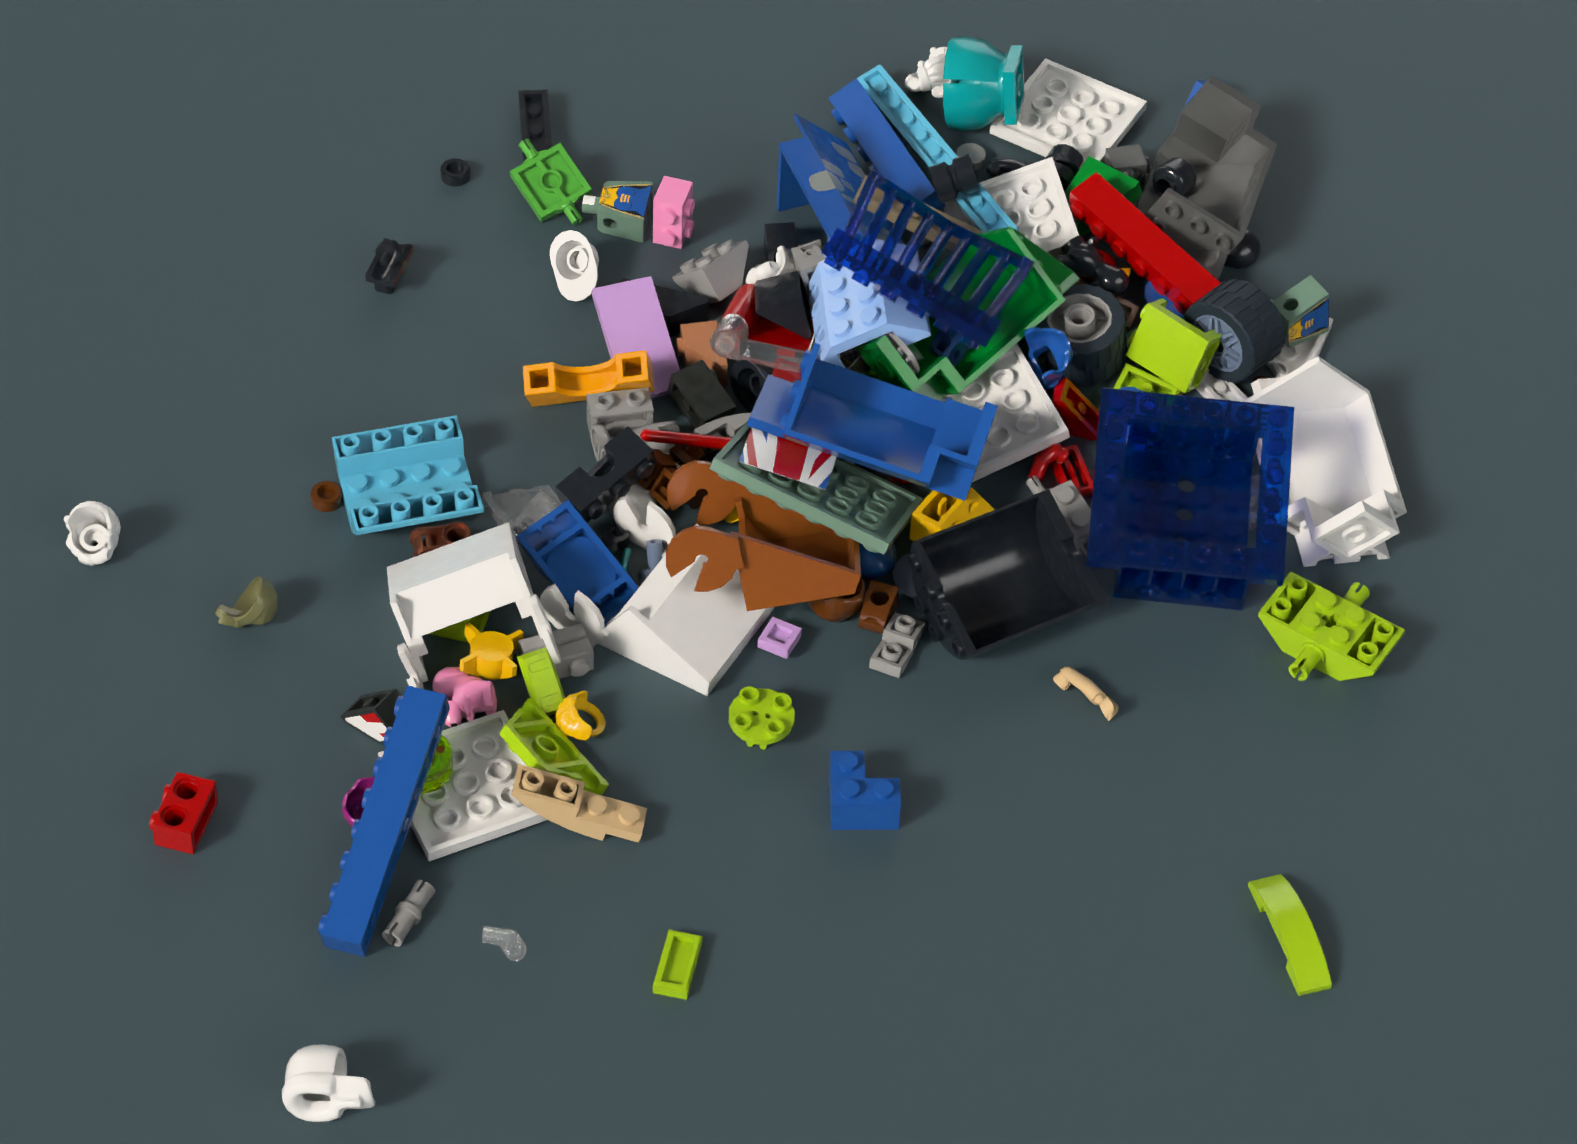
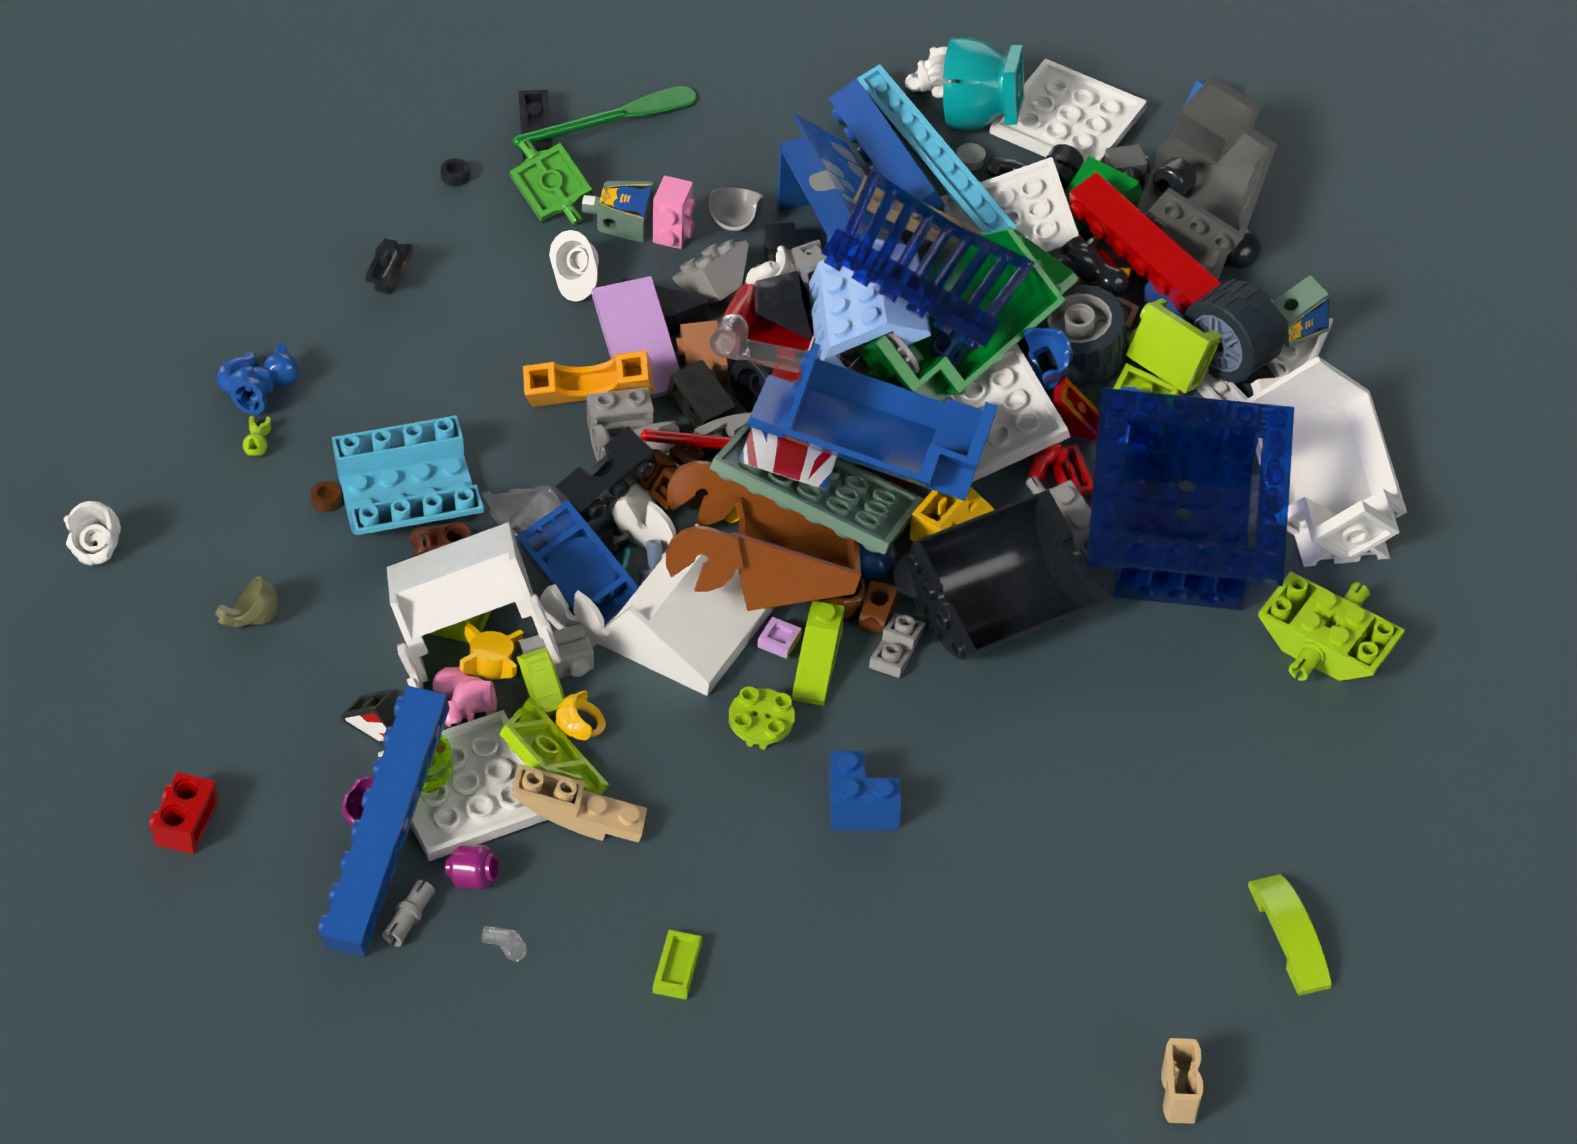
(249, 383): none -> blue animal
(256, 443): none -> lime arm
(319, 1085): white piece -> none
(472, 867): none -> magenta head
(654, 103): none -> green piece
(735, 207): none -> light grey helmet
(818, 652): none -> lime slope
(954, 178): black wheel -> none
(1094, 694): tan arm -> none
(1182, 1080): none -> tan brick

